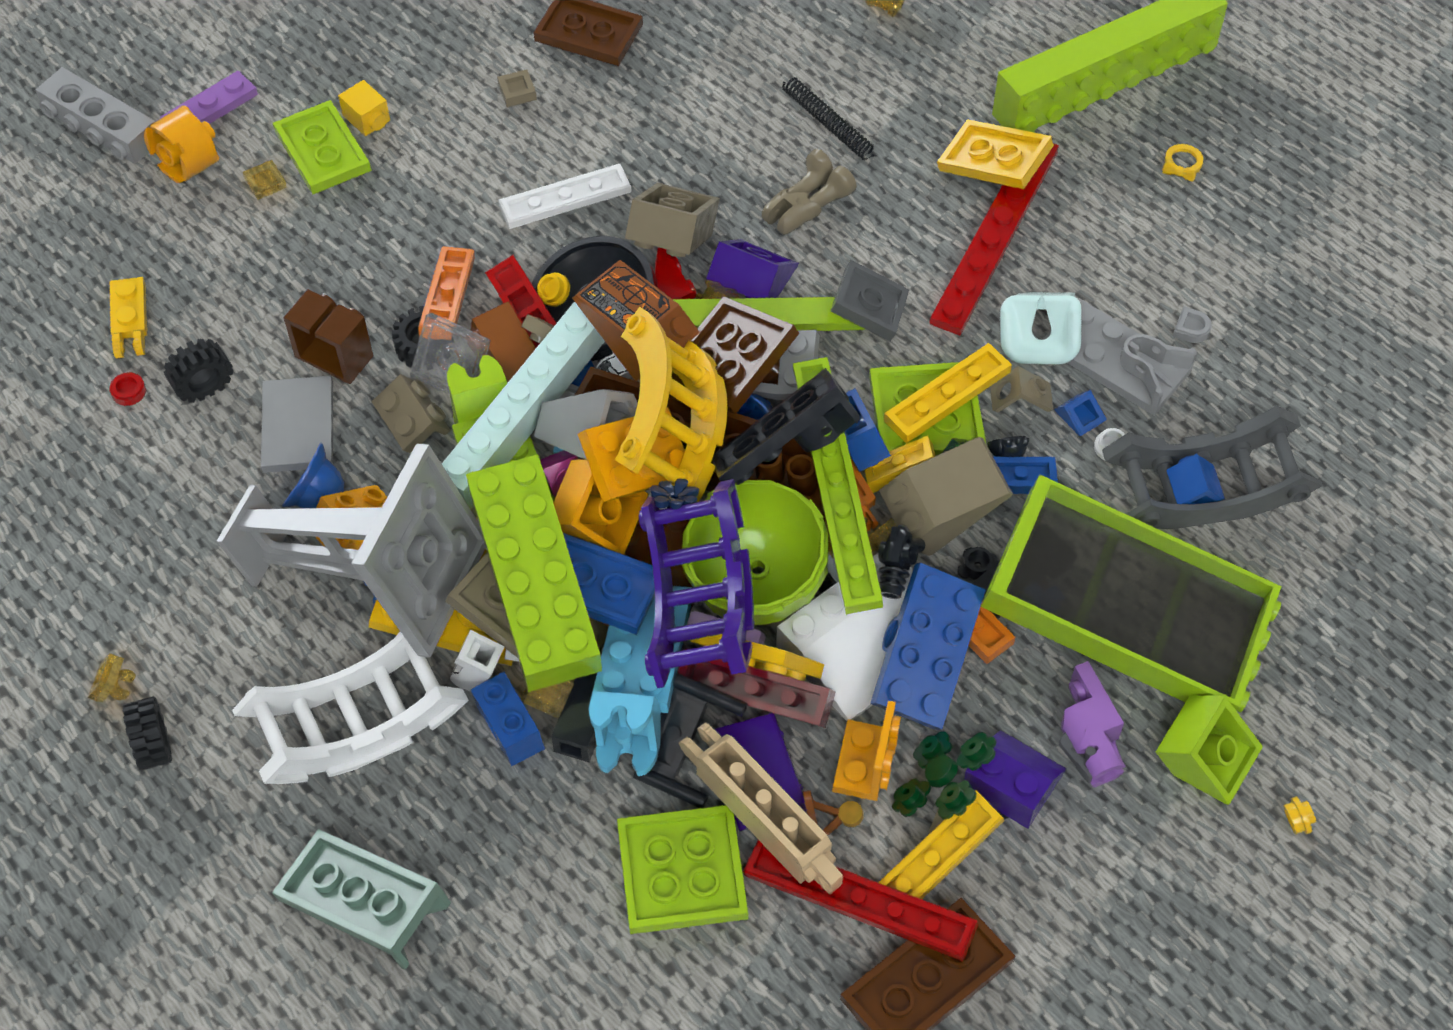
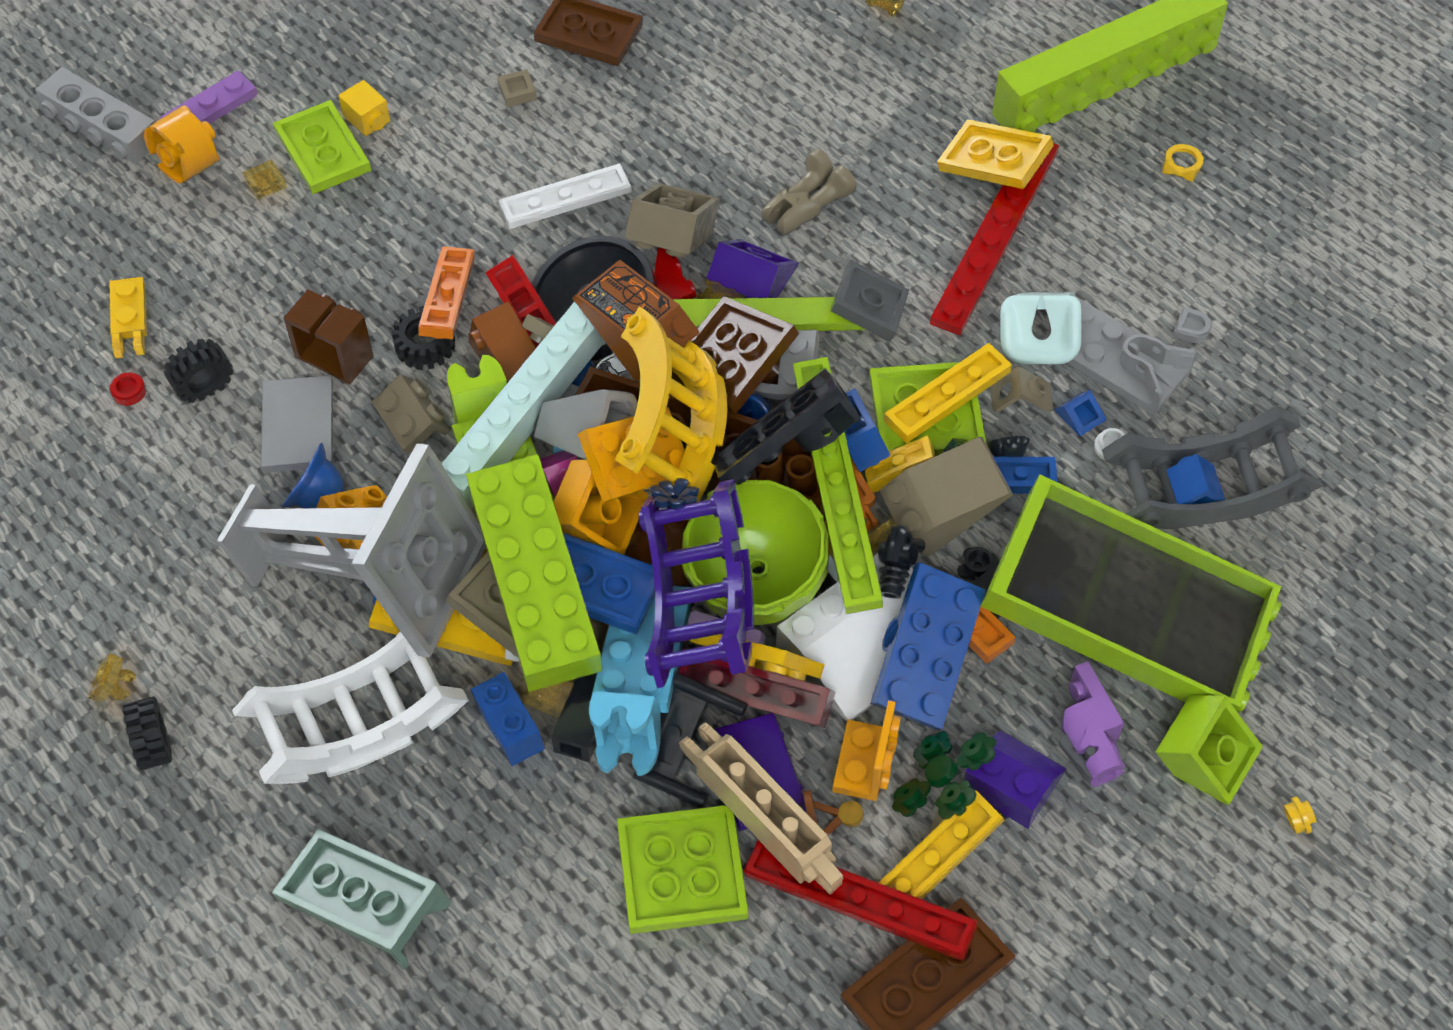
(441, 346): clear tile -> none
(475, 661): white leg -> none
(553, 289): yellow plate -> none
(812, 102): black piece -> none

